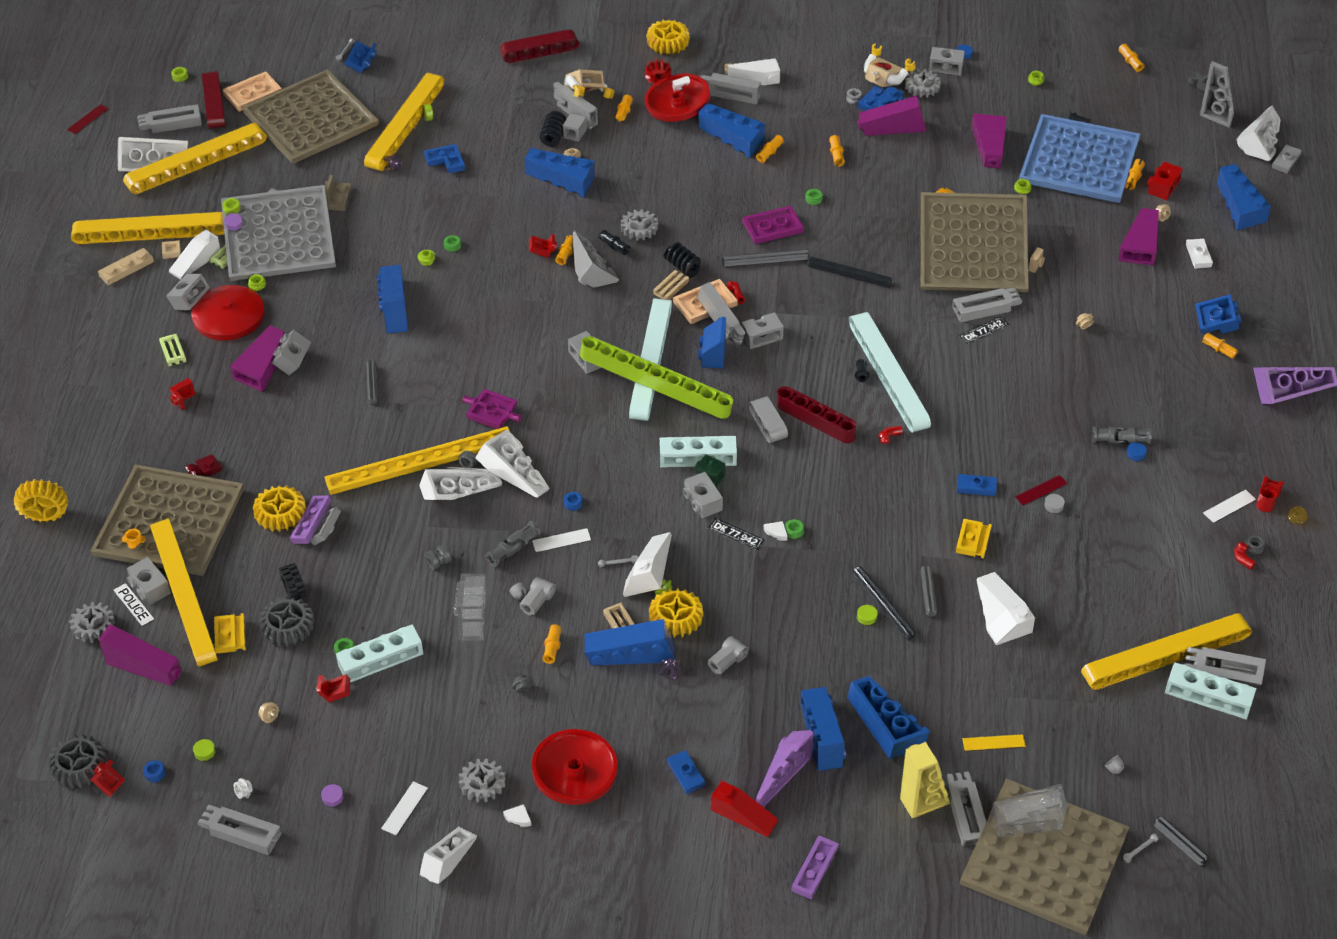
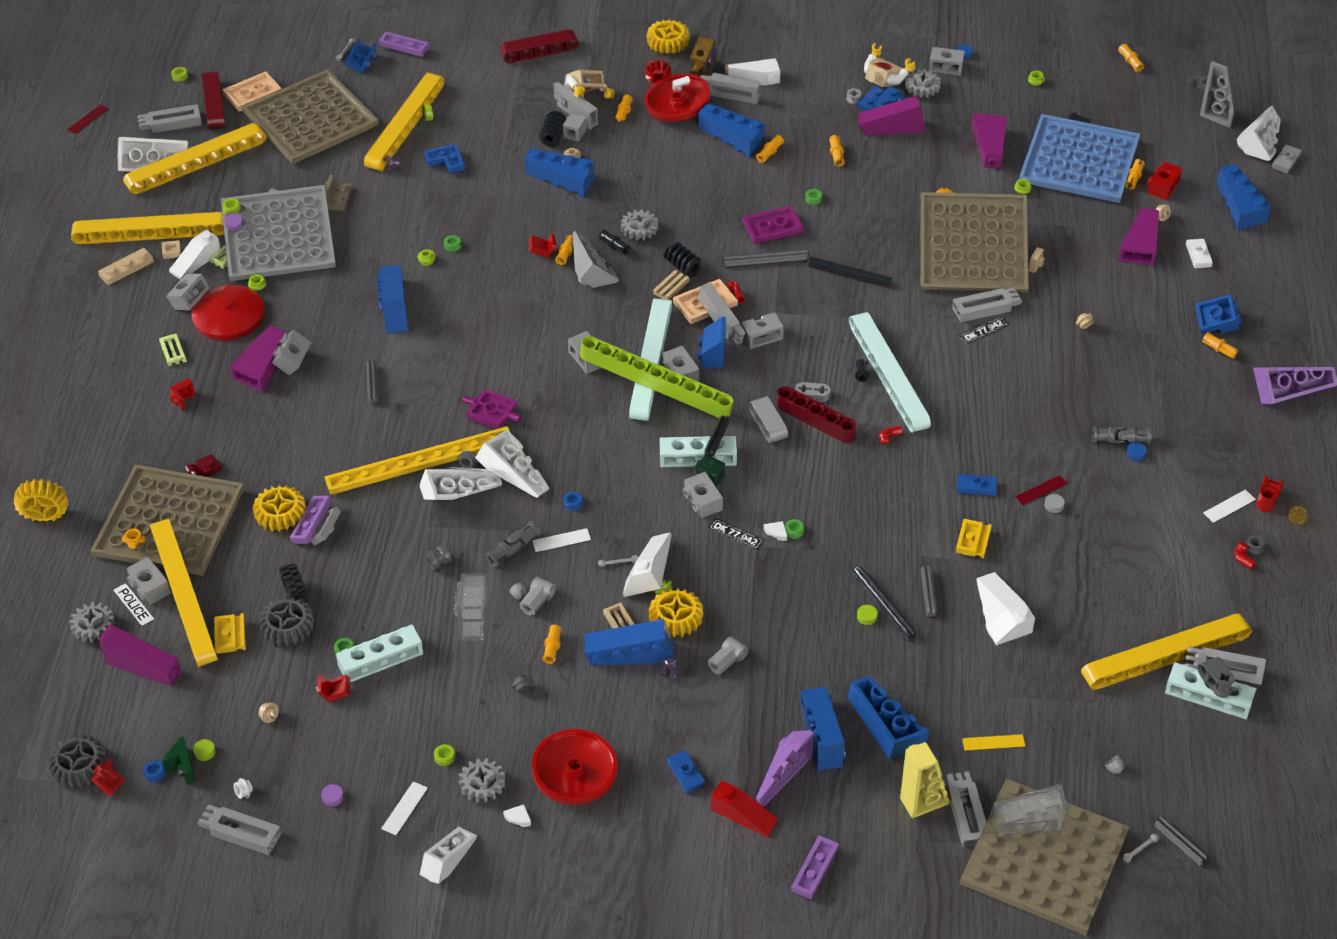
(179, 759): none -> dark green slope
(403, 44): none -> medium lavender plate
(444, 755): none -> lime tile
(680, 362): none -> light grey brick
(703, 56): none -> pearl gold torso
(716, 436): none -> black axle
(813, 390): none -> light grey beam
(1217, 676): none -> dark grey piece

